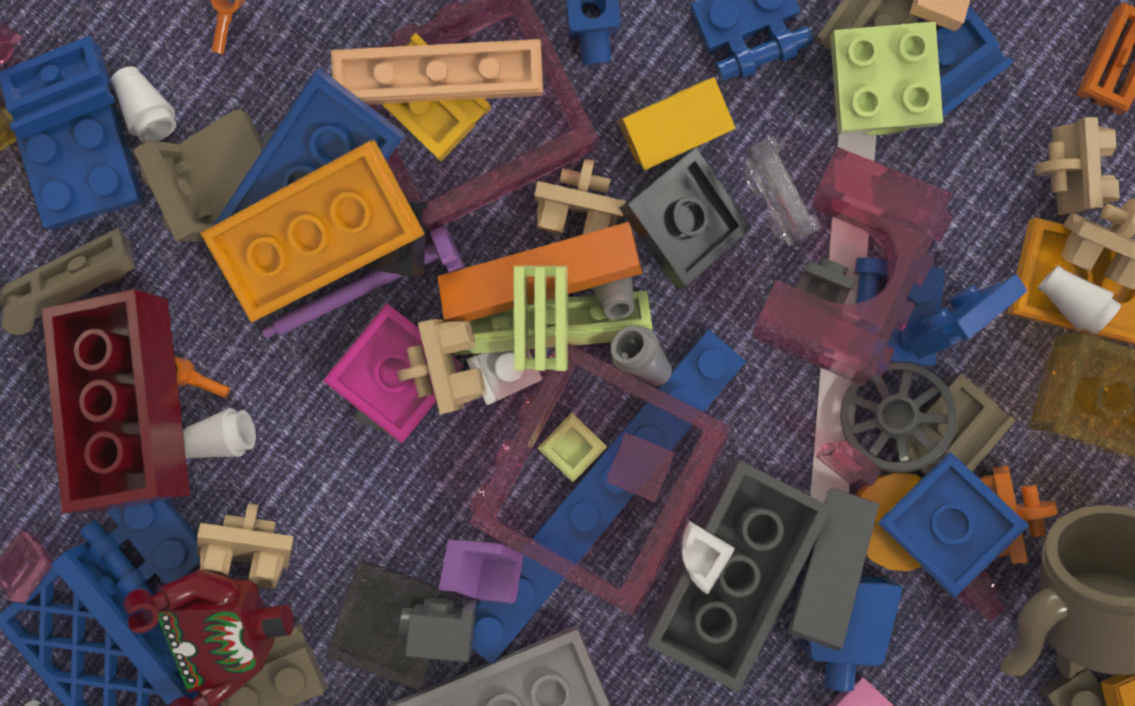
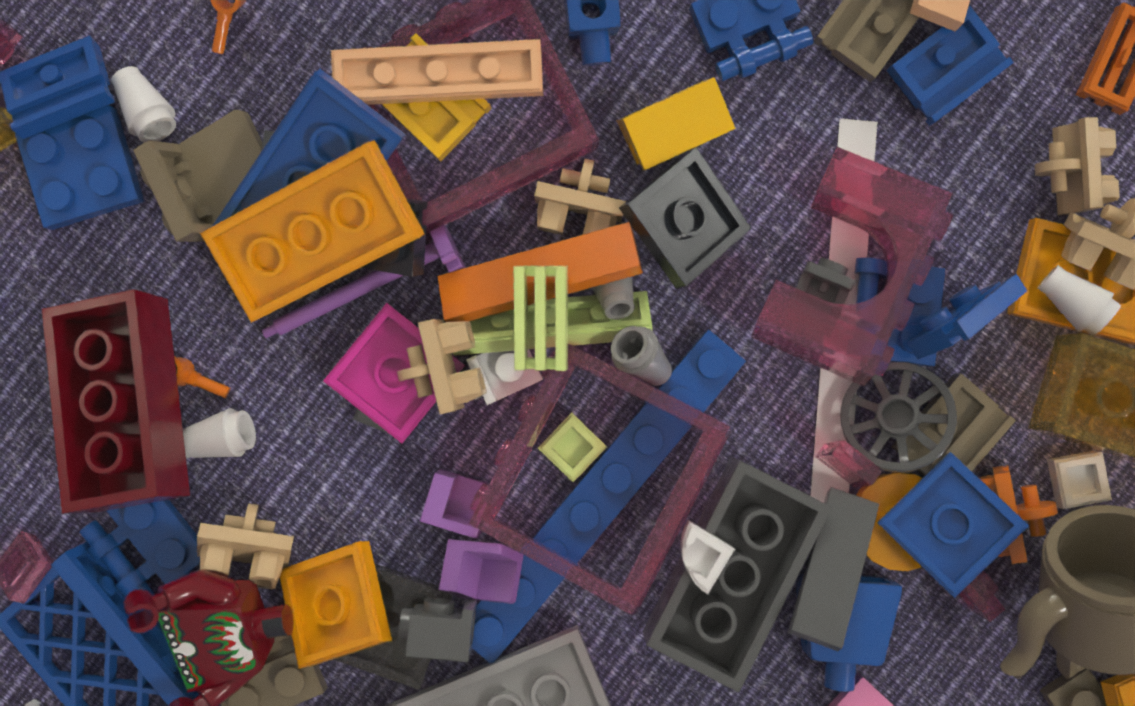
(65, 280): dark tan plate -> none
(335, 604): none -> light orange tile
(450, 503): none -> medium lavender panel
(640, 467): clear pink tile -> none
(769, 176): clear plate -> none
(886, 78): yellowish green plate -> none
(1079, 479): none -> white tile

